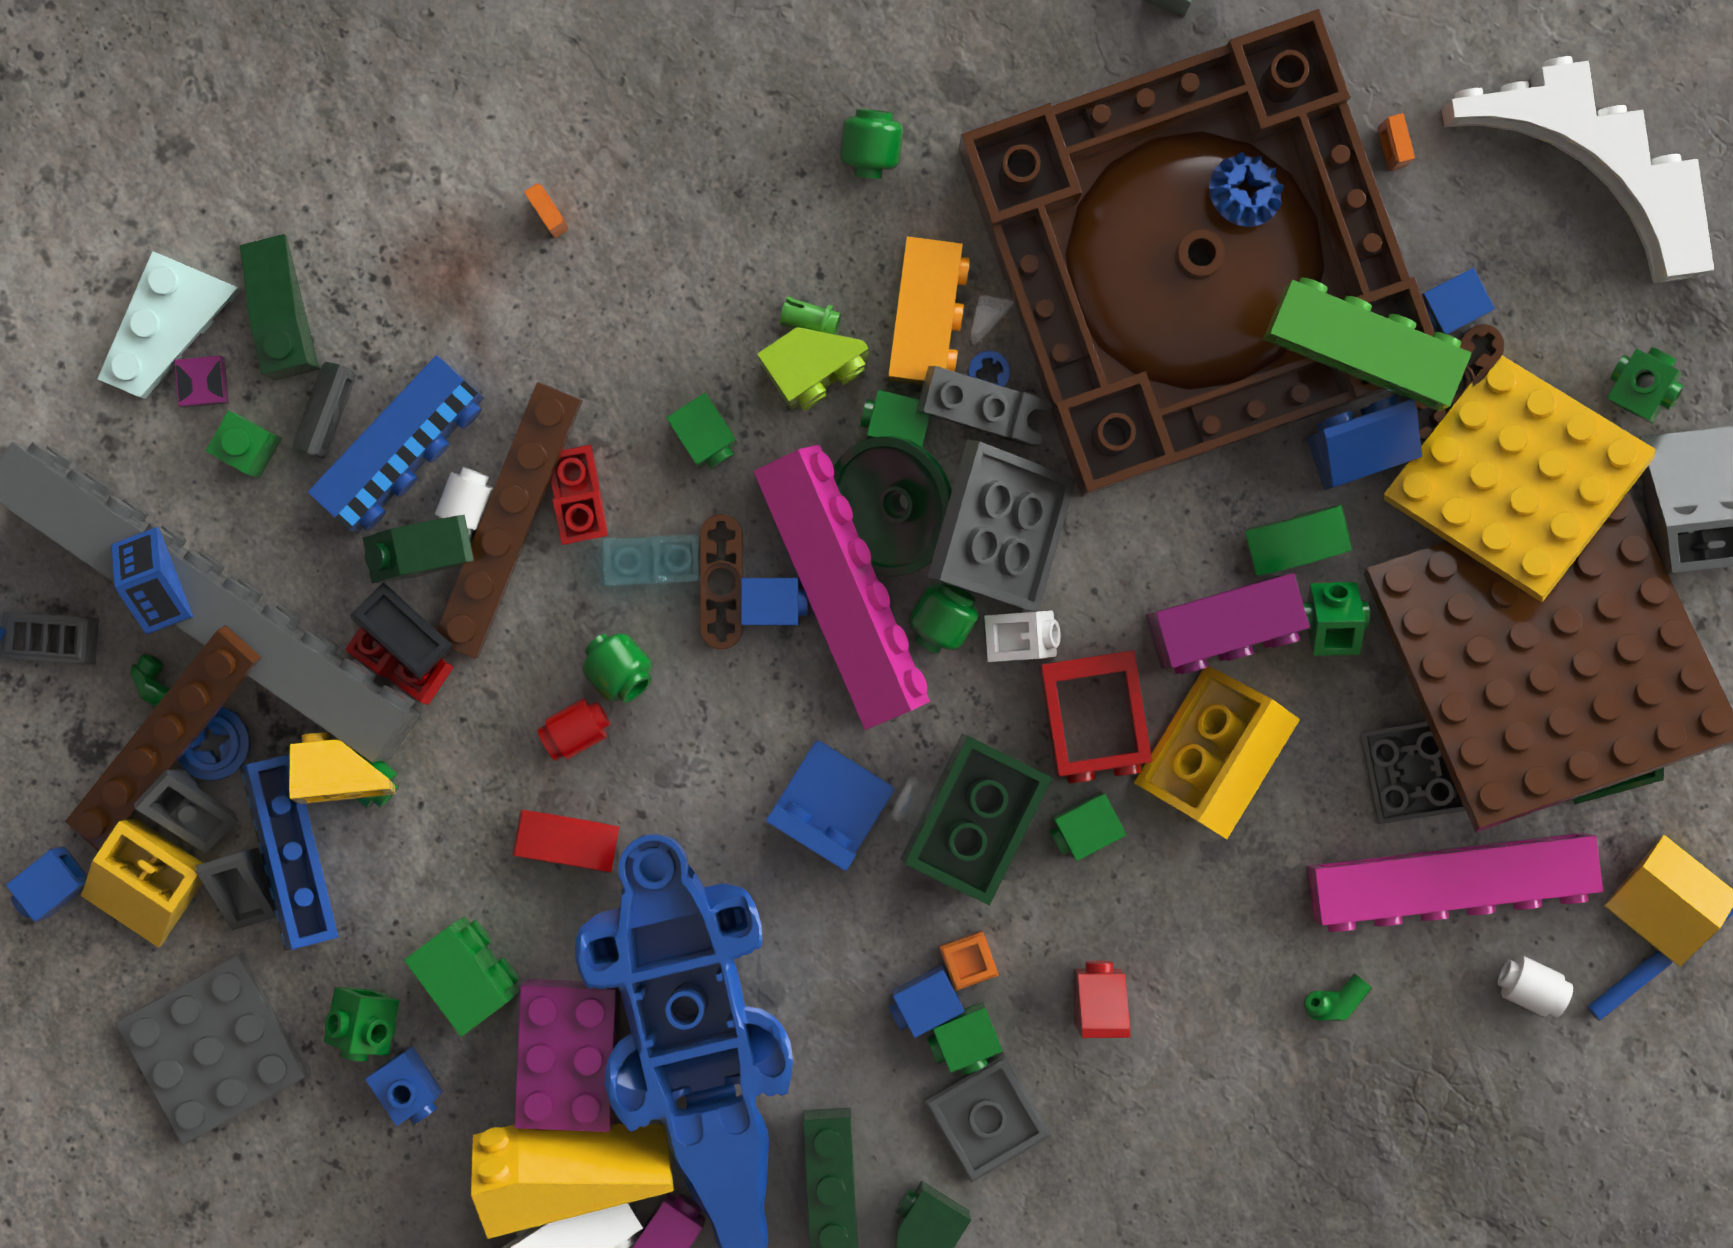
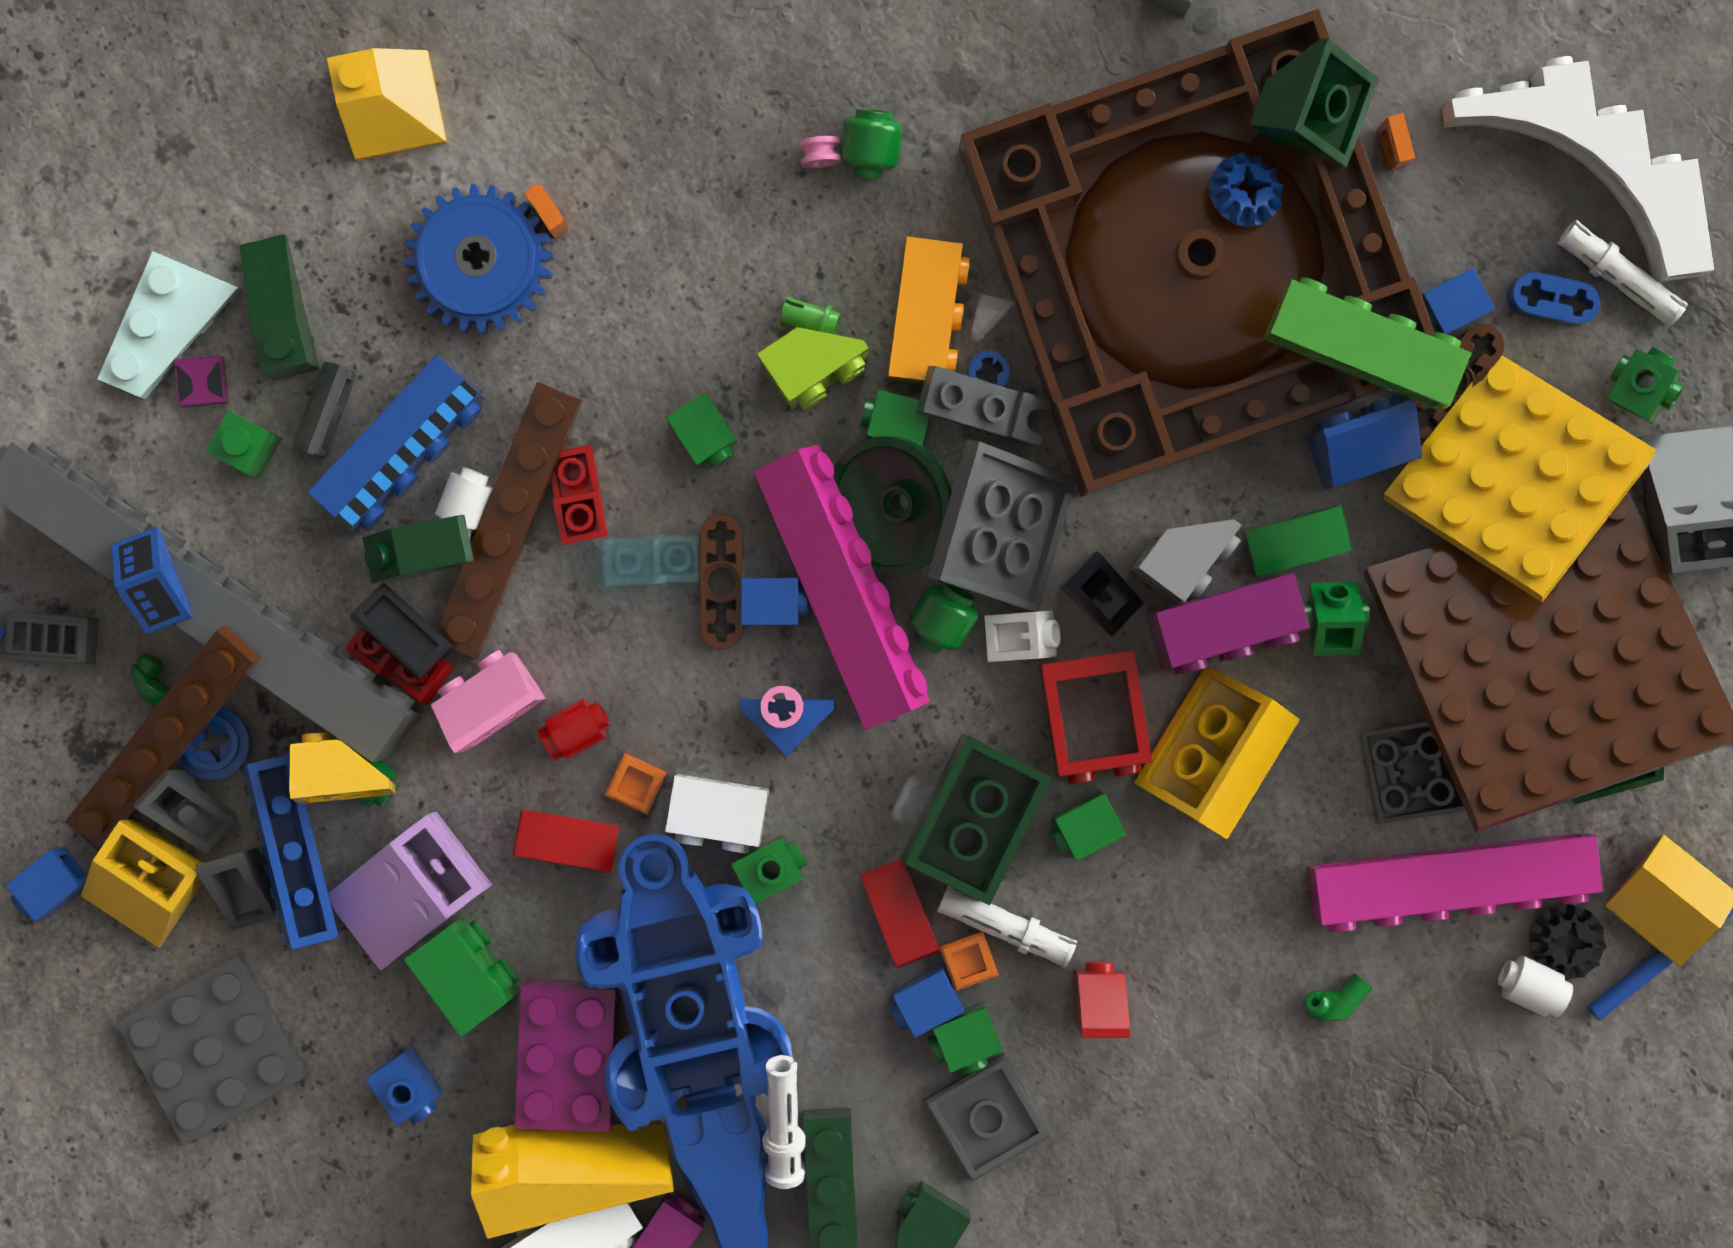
(361, 1022): green brick -> none
(387, 101): none -> yellow slope
(408, 890): none -> lavender slope
(452, 238): none -> blue gear
(485, 702): none -> bright pink slope
(617, 667): green head -> none
(636, 783): none -> orange tile
(716, 812): none -> white brick
(770, 868): none -> green brick
(773, 718): none -> bright pink bush
(783, 1138): none -> white pin
(788, 738): none -> blue slope
(820, 152): none -> bright pink bush
(830, 804): blue bracket -> none
(900, 913): none -> red slope
(1009, 927): none -> white pin
(1102, 593): none -> black slope
(1179, 558): none -> light grey slope
(1317, 103): none -> dark green slope
(1555, 288): none -> blue beam
(1555, 924): none -> black gear
(1607, 262): none -> white pin

